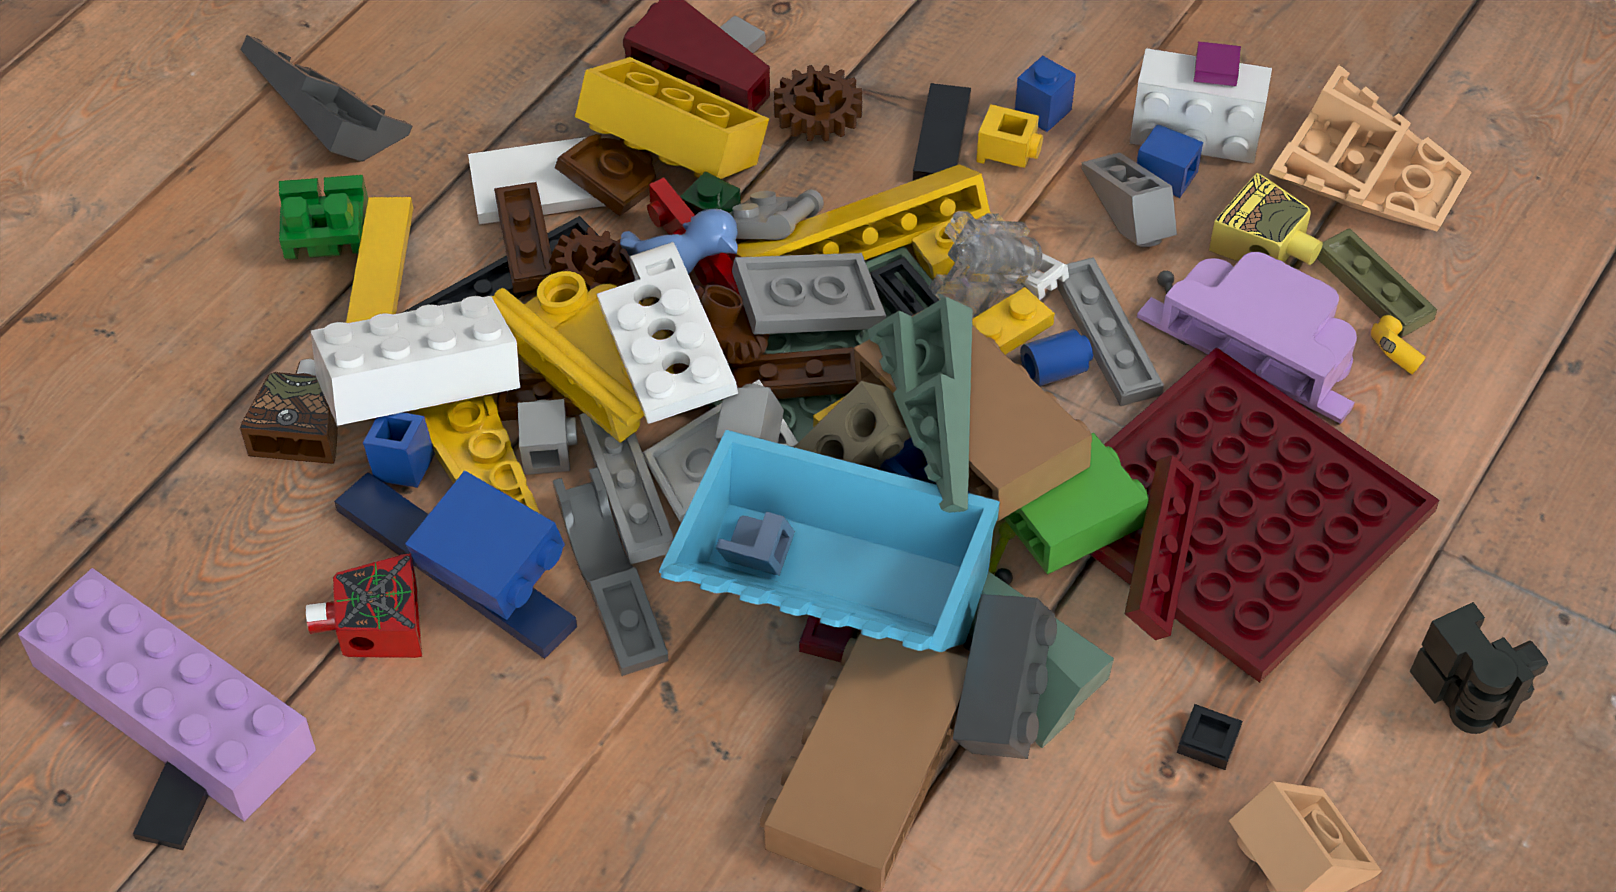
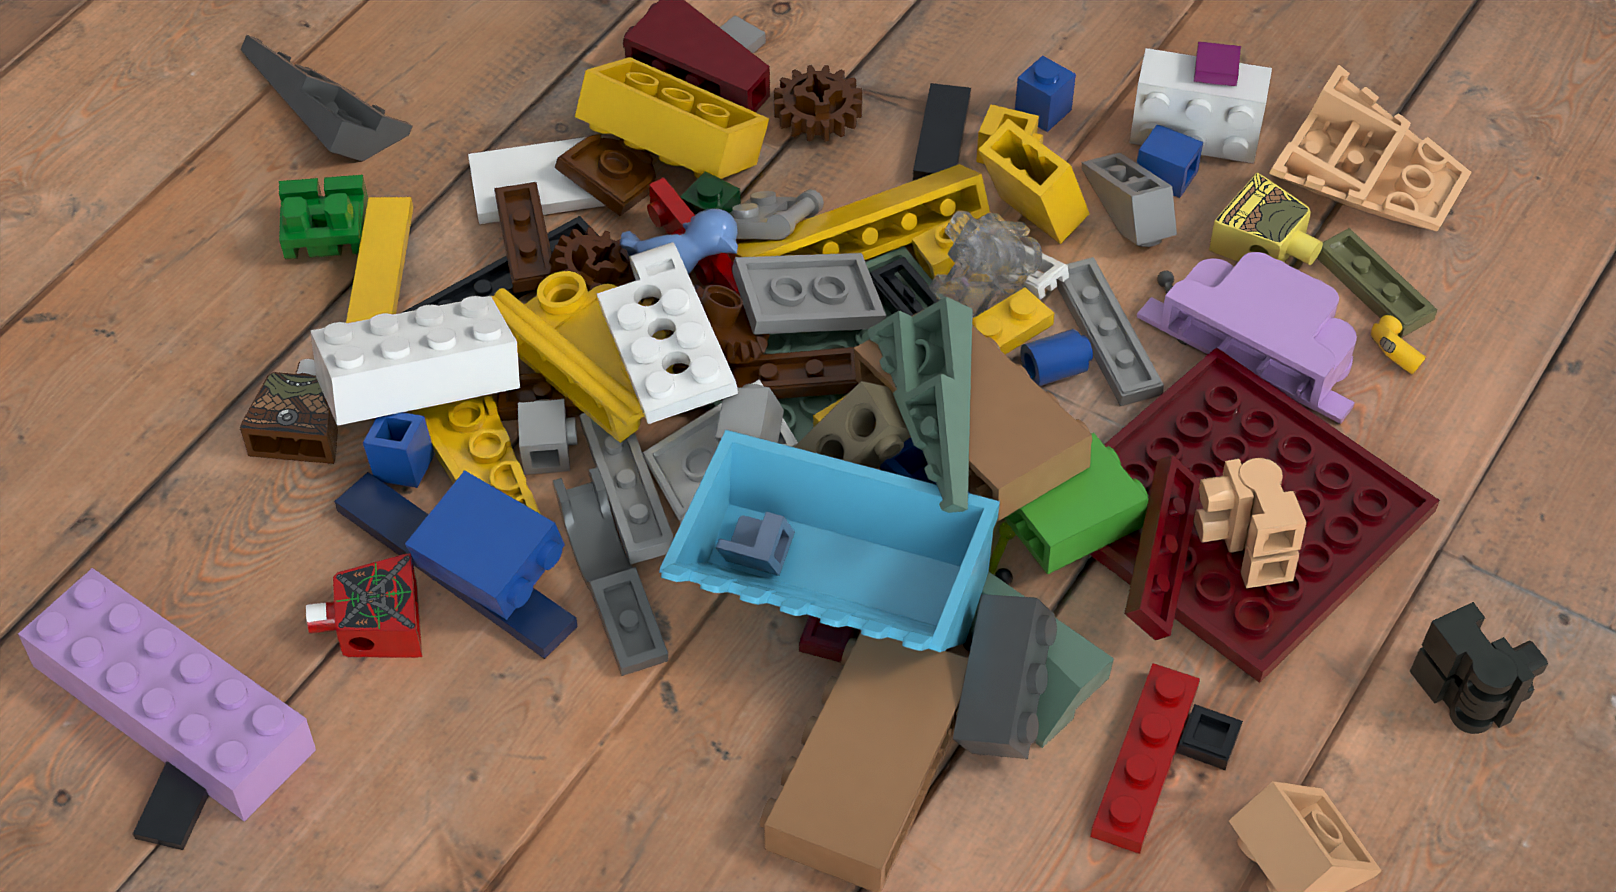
(1034, 181): none -> yellow brick
(1145, 758): none -> red plate
(1253, 515): none -> light nougat hips

